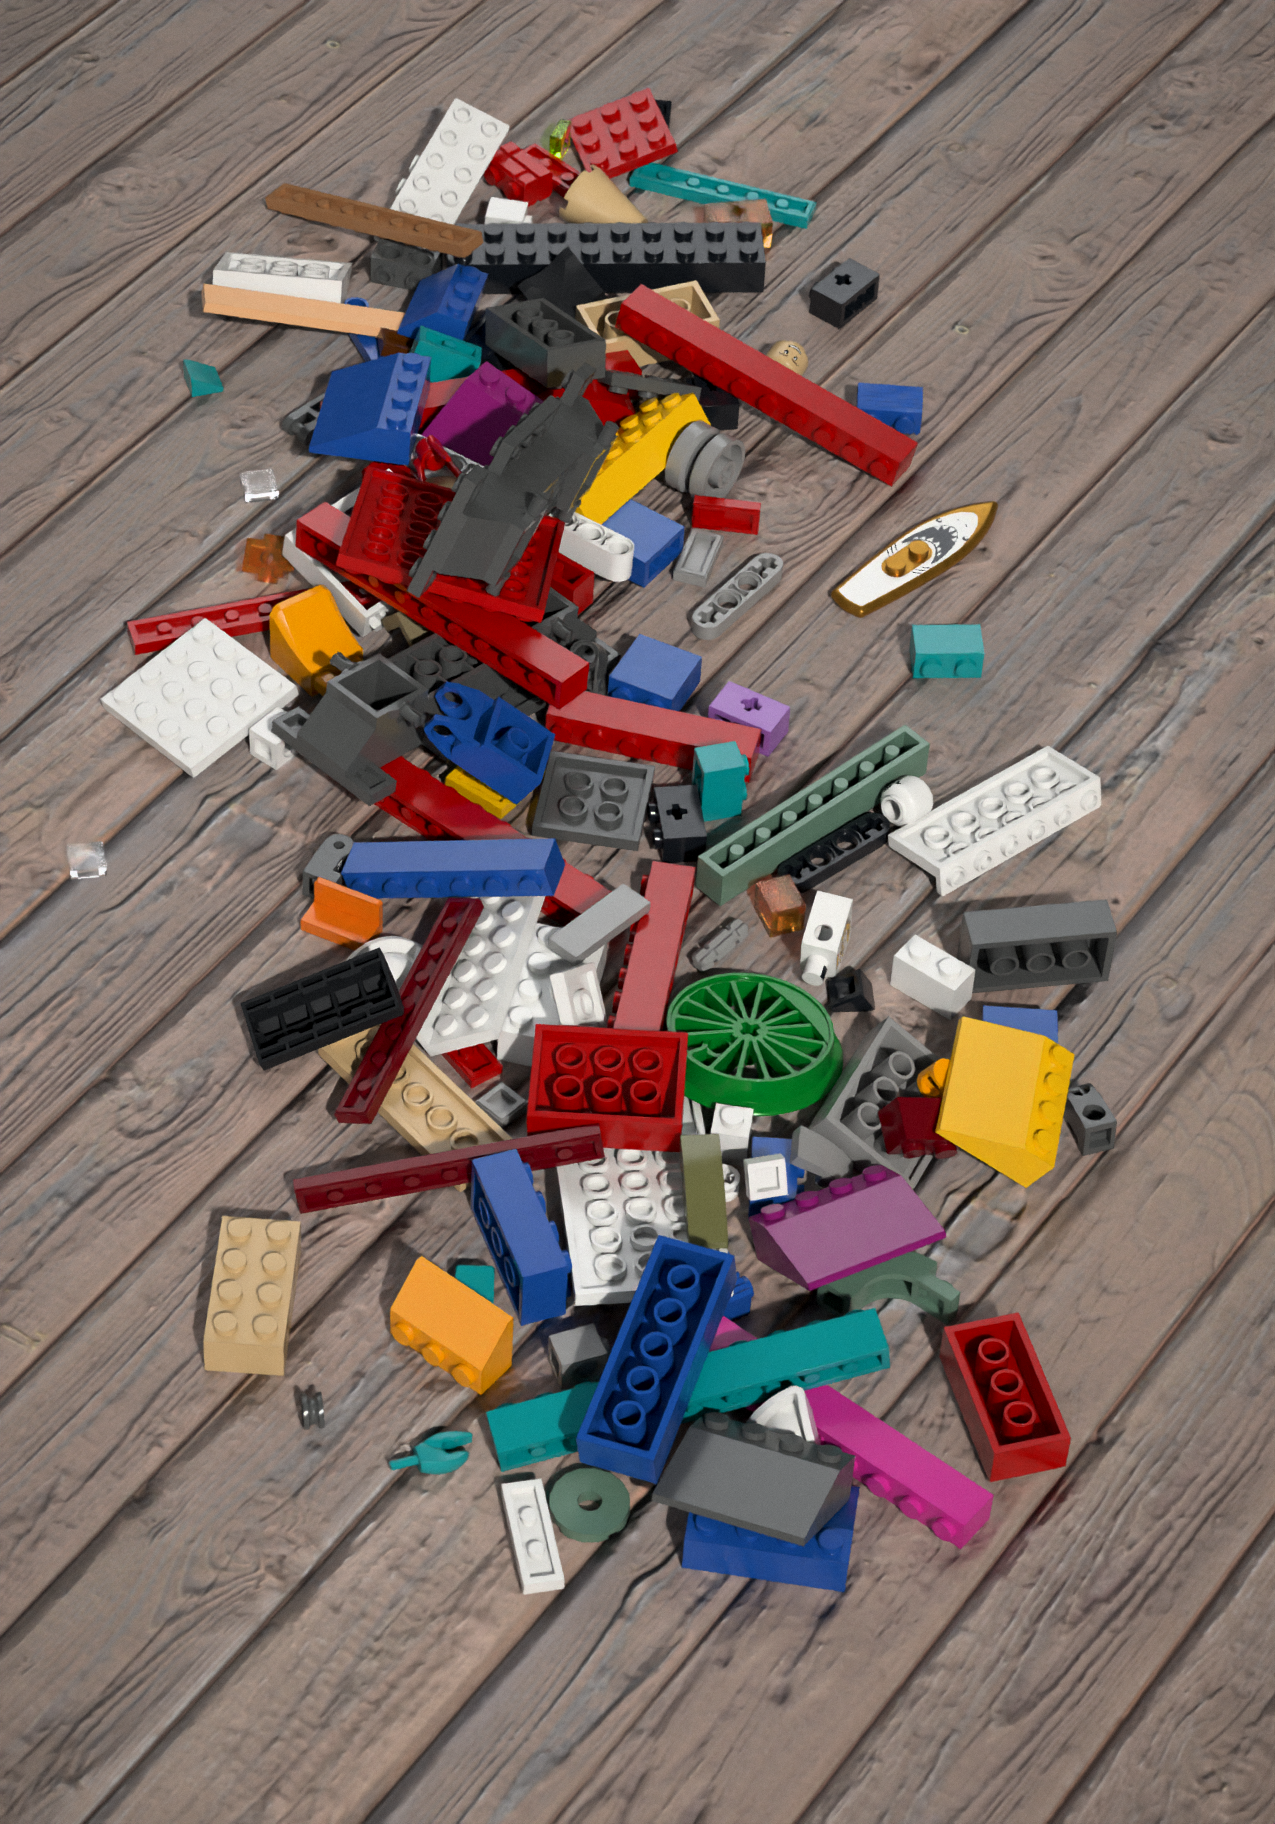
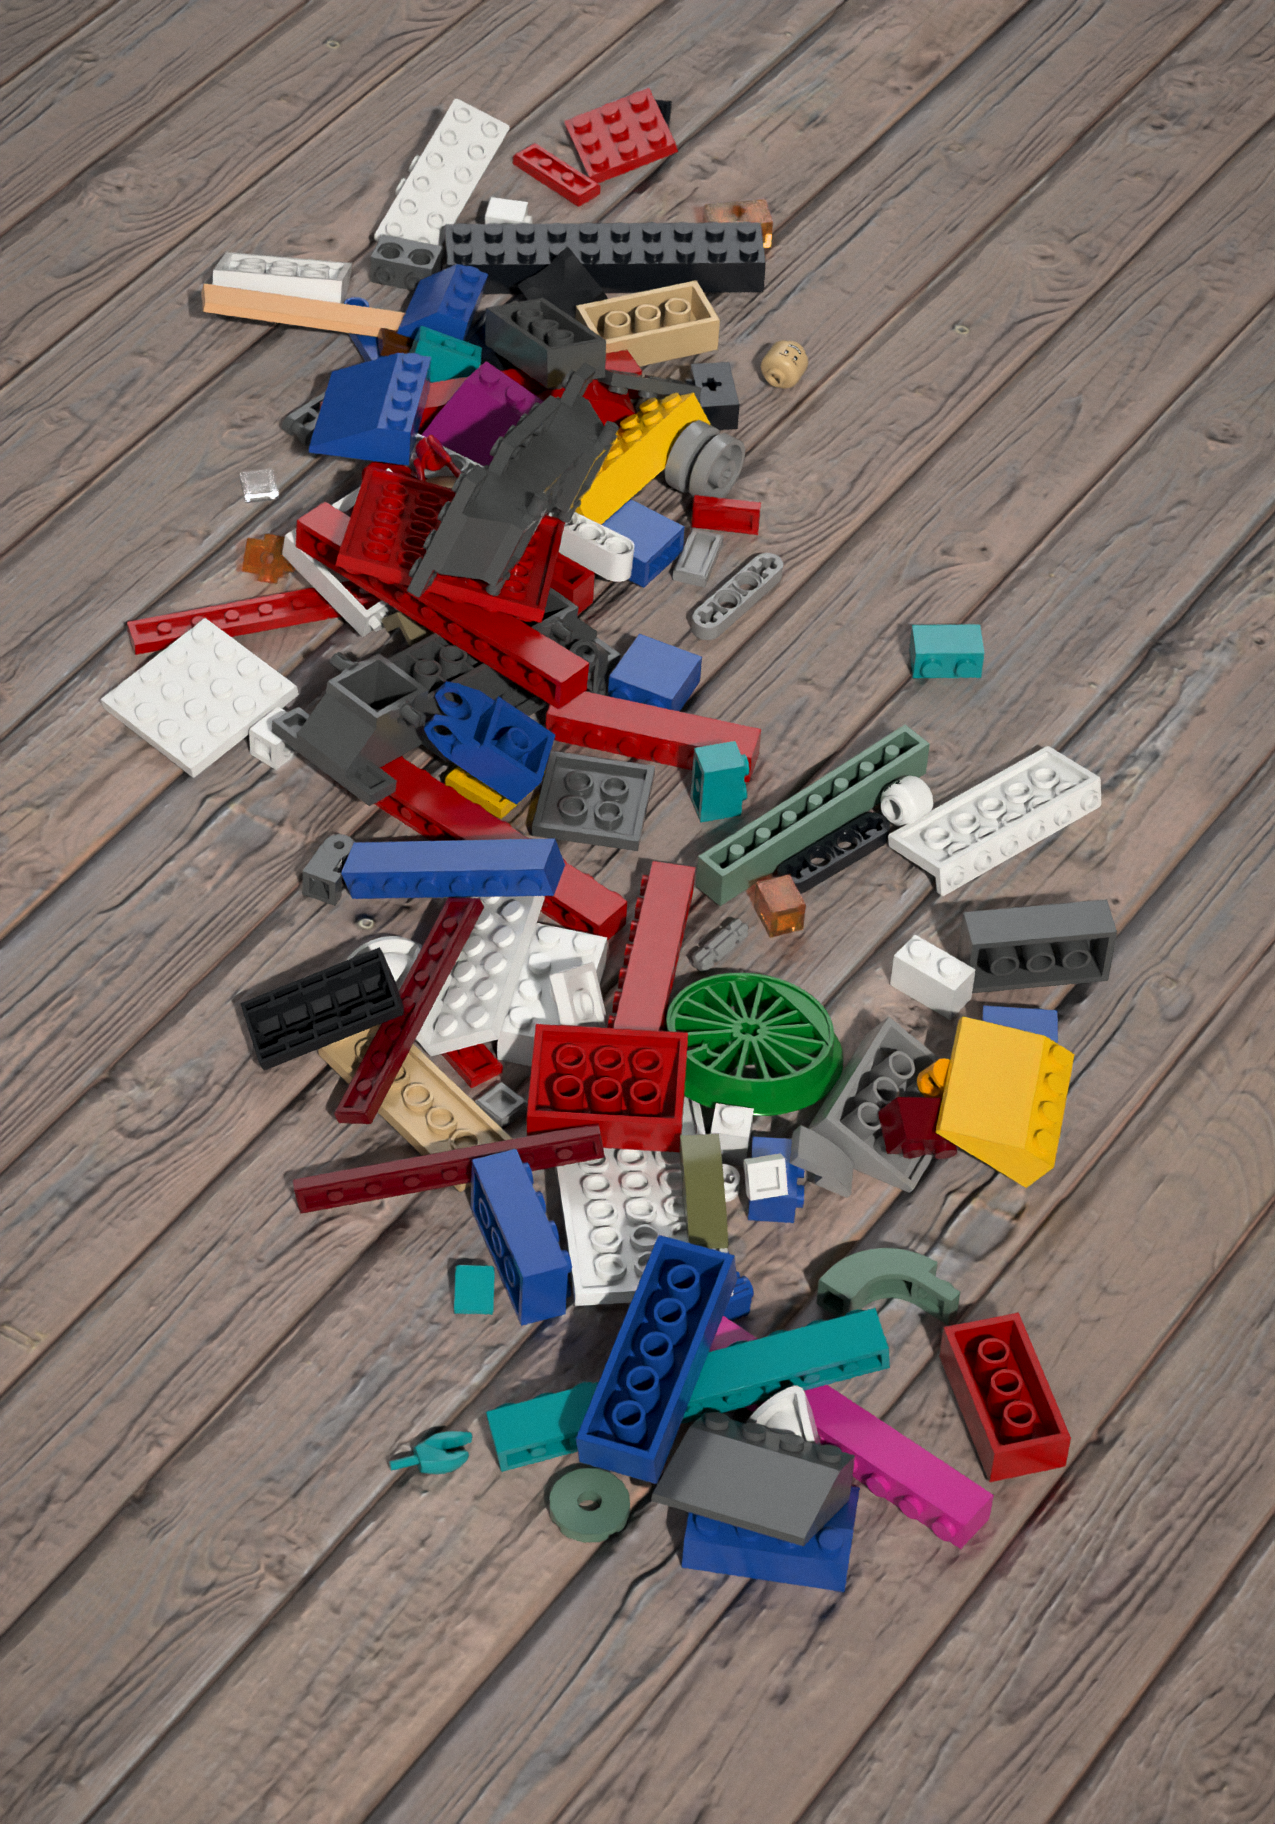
(86, 860): clear tile -> none
(201, 378): teal slope -> none
(252, 1296): tan brick -> none
(307, 635): light orange hips -> none
(312, 1410): dark grey bush -> none
(343, 915): orange panel -> none
(375, 220): medium nougat plate -> none
(452, 1326): light orange slope -> none
(519, 175): red brick -> none
(532, 1536): white plate -> none
(560, 138): clear neon green tile -> none
(577, 1355): light grey brick -> none
(598, 200): tan cone -> none
(599, 924): light grey tile -> none
(678, 823): black brick -> none
(708, 189): teal tile -> none
(754, 710): medium lavender brick -> none
(766, 385): red brick -> none
(823, 947): white torso -> none
(843, 1228): magenta slope -> none
(844, 293): black brick -> none
(851, 993): black slope -> none
(893, 405): blue brick -> none
(915, 558): piece -> none
(1090, 1119): dark grey leg -> none

